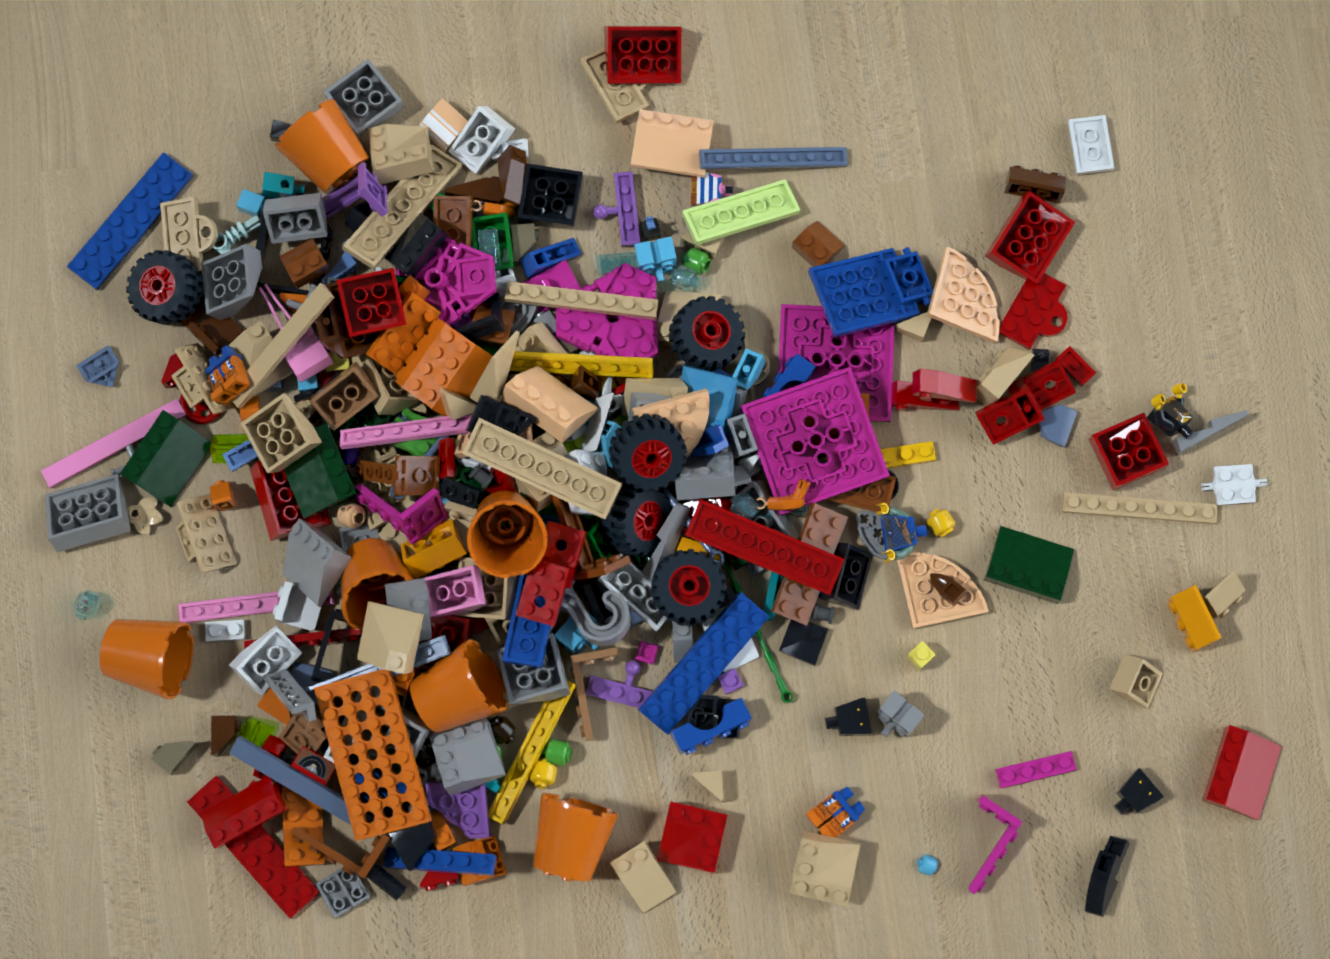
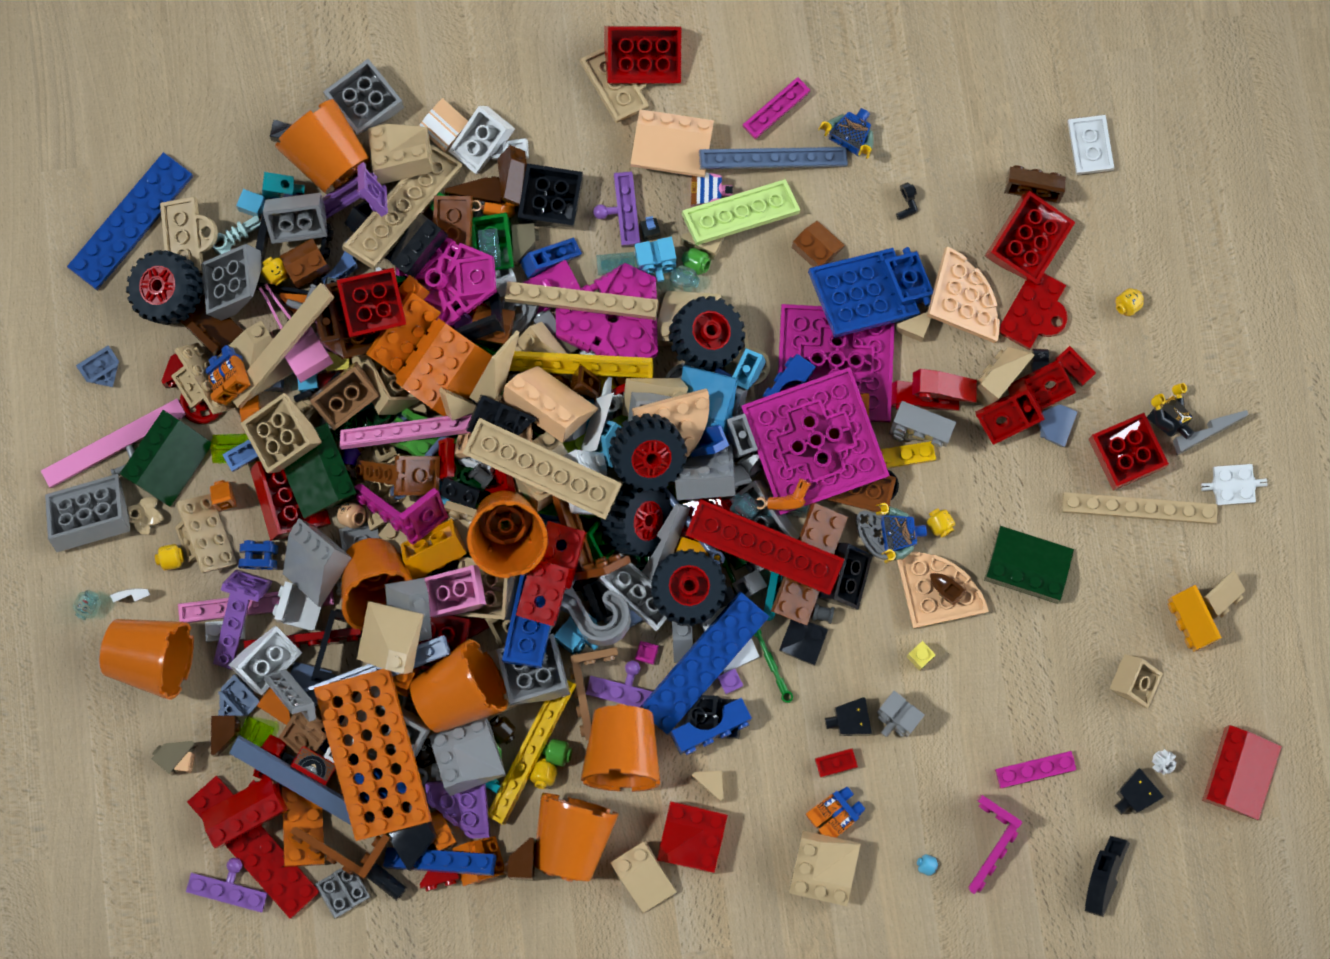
(137, 593): none -> white slope
(169, 557): none -> yellow head
(186, 763): none -> light nougat slope
(226, 890): none -> medium lavender plate
(237, 698): none -> sand blue slope
(242, 589): none -> medium lavender bracket
(267, 549): none -> blue brick
(274, 271): none -> yellow head
(521, 862): none -> reddish brown slope
(621, 750): none -> orange cone
(750, 584): none -> light grey brick
(776, 108): none -> dark pink plate
(836, 763): none -> red plate
(850, 132): none -> torso
(908, 192): none -> black plate
(919, 424): none -> light grey slope
(1129, 302): none -> yellow head
(1164, 762): none -> white gear

